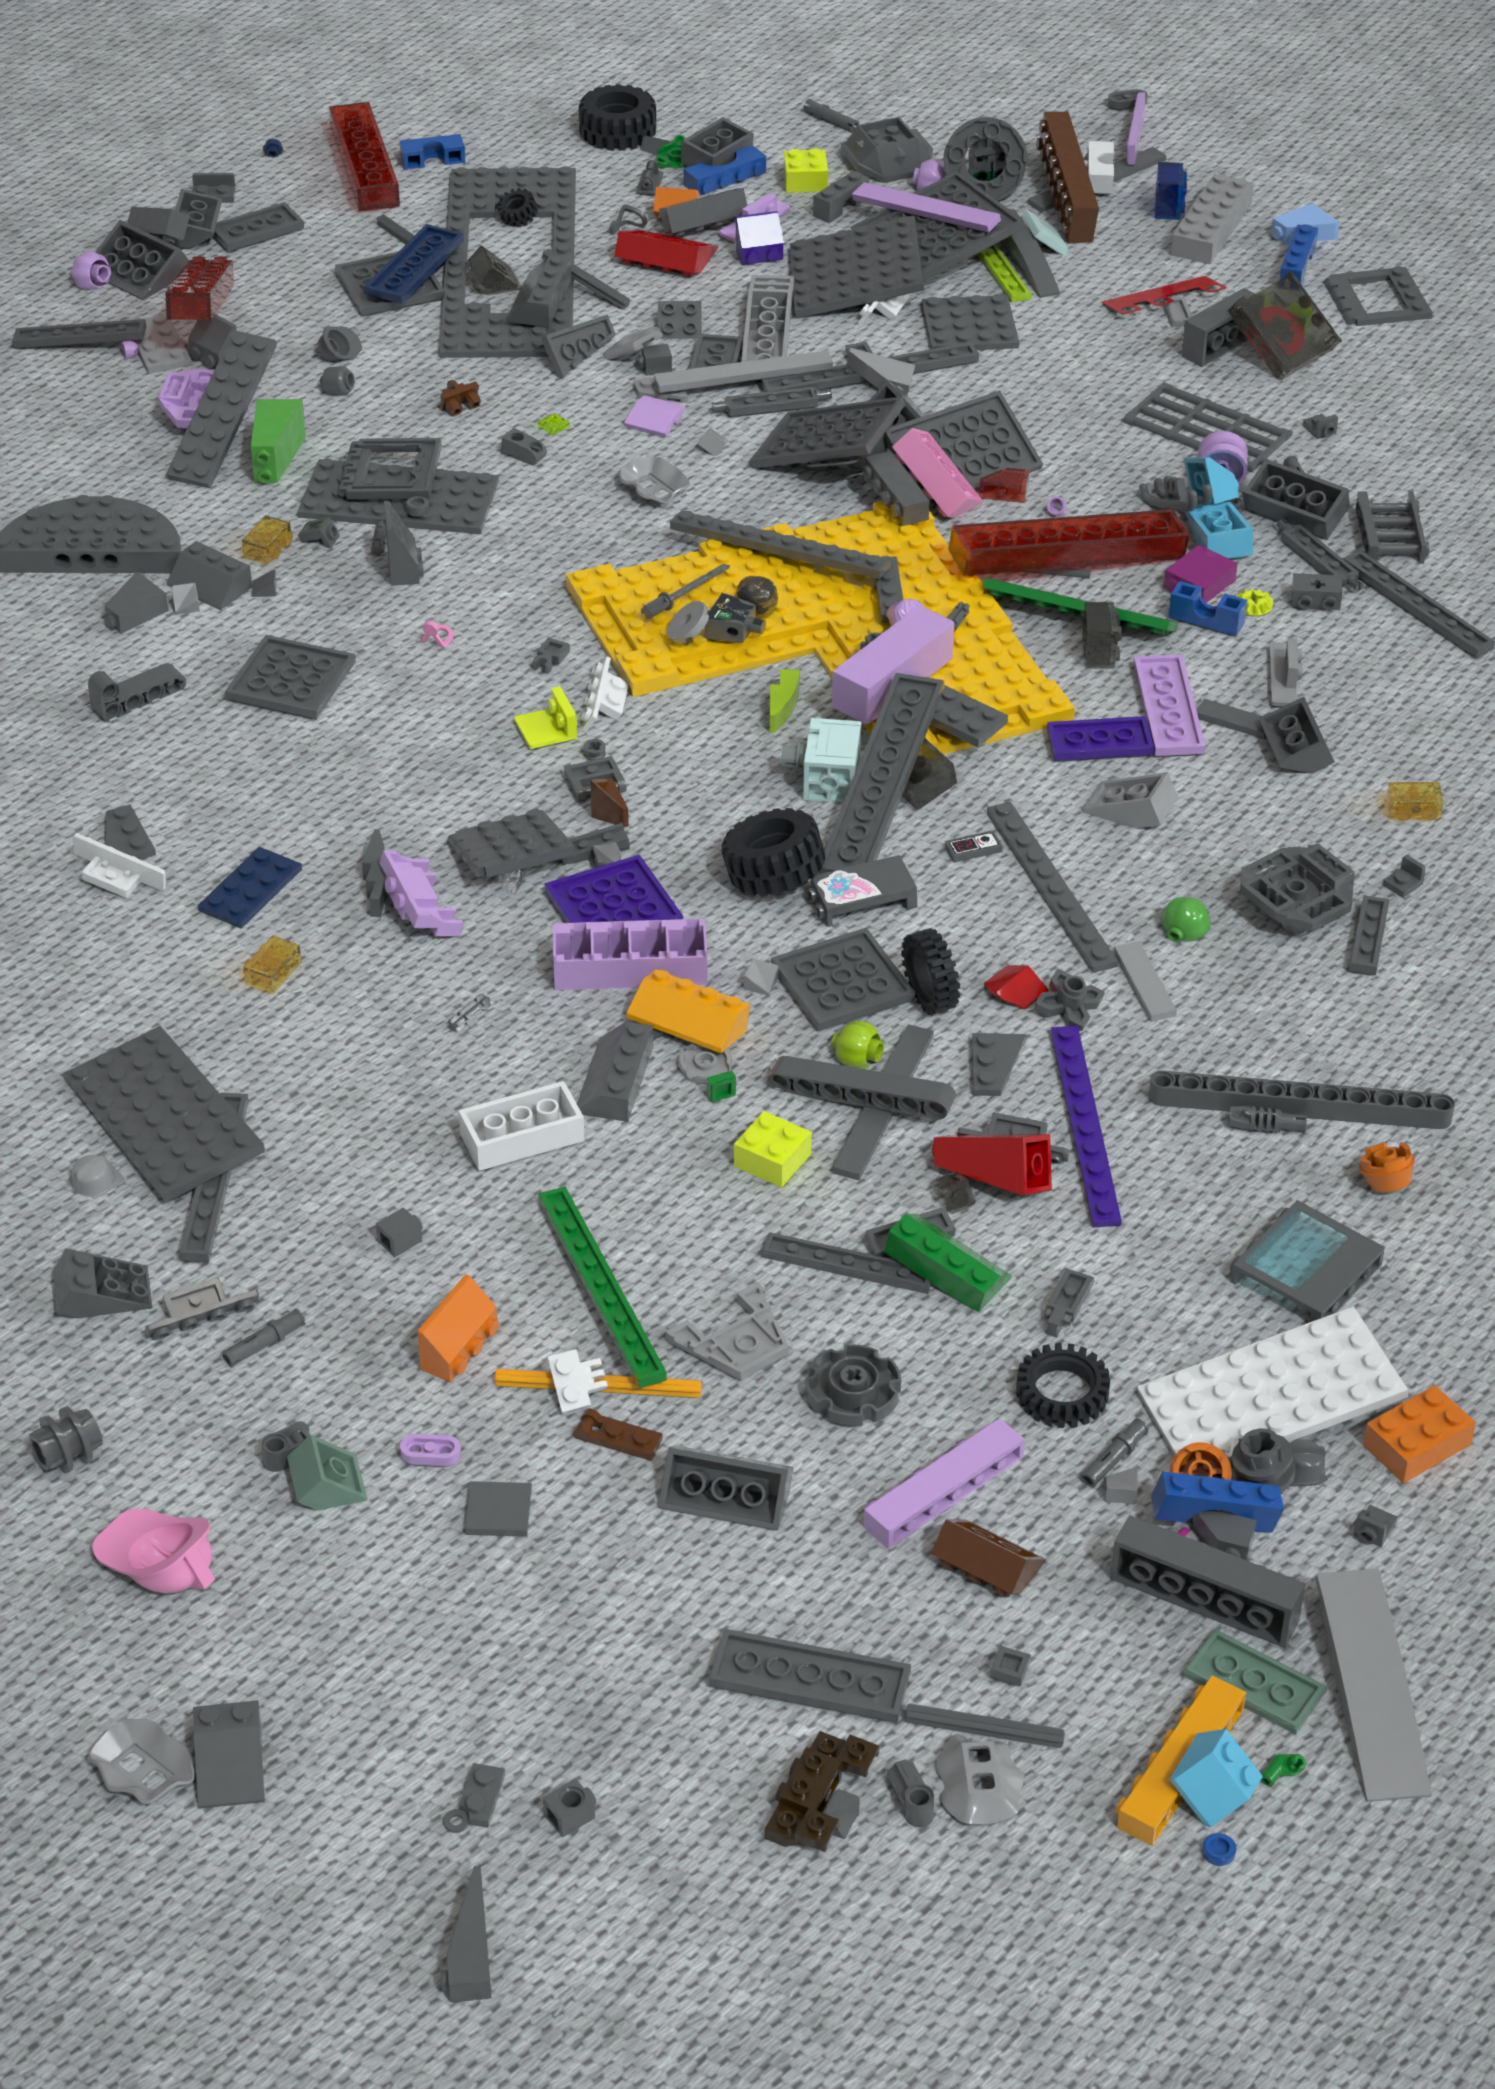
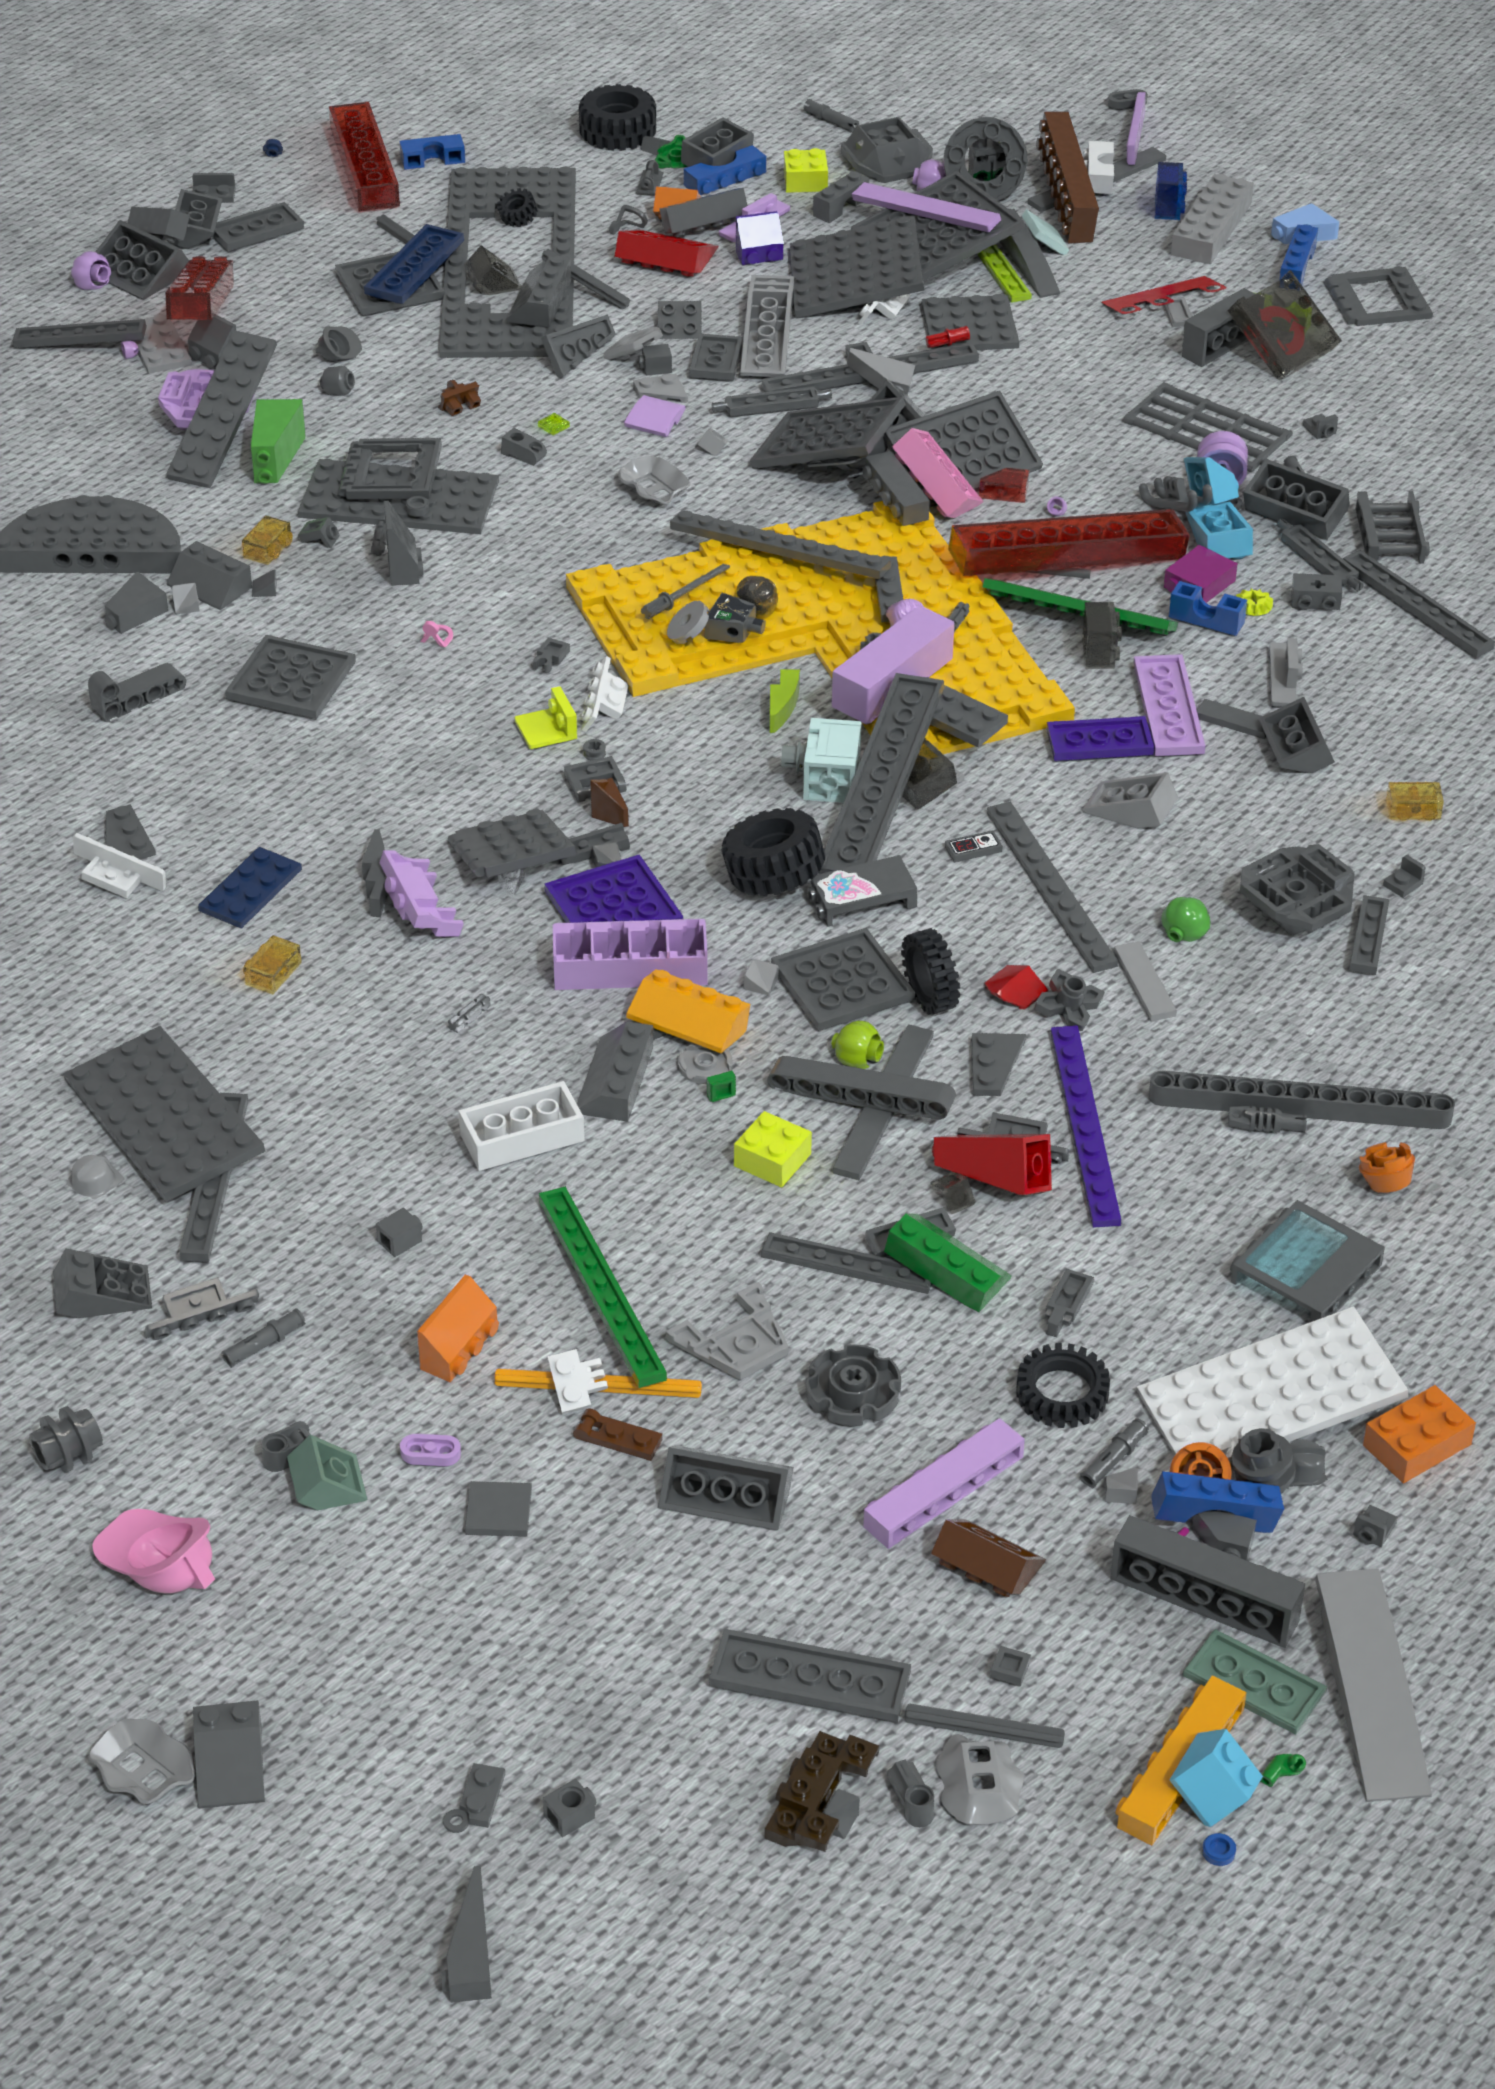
(743, 371): light grey tile -> none
(948, 337): none -> red axle

